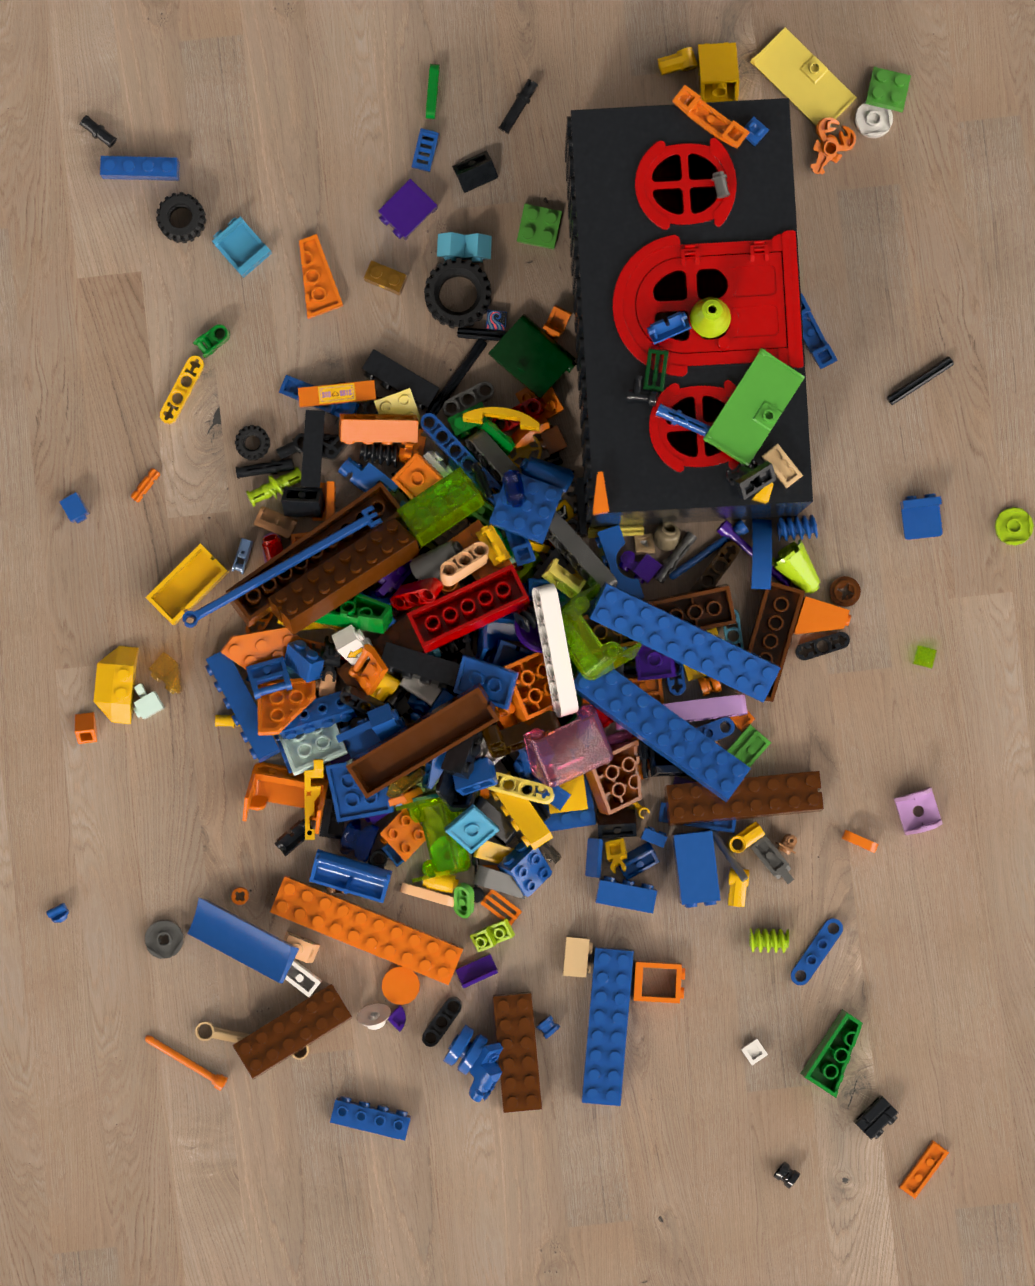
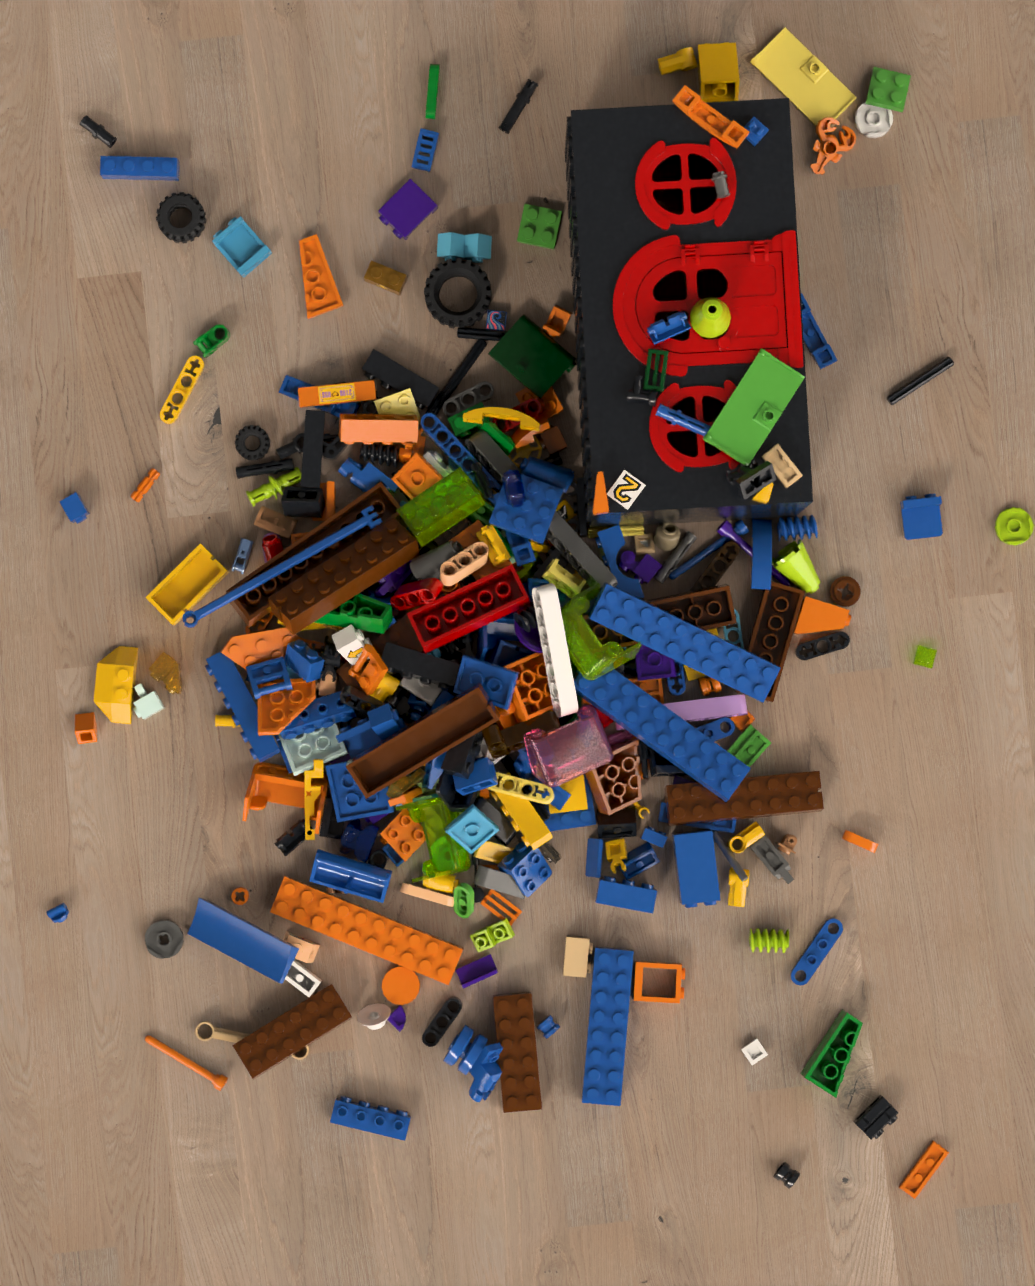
(475, 171): black panel -> none
(626, 489): none -> sticker
(927, 821): lavender hose -> none

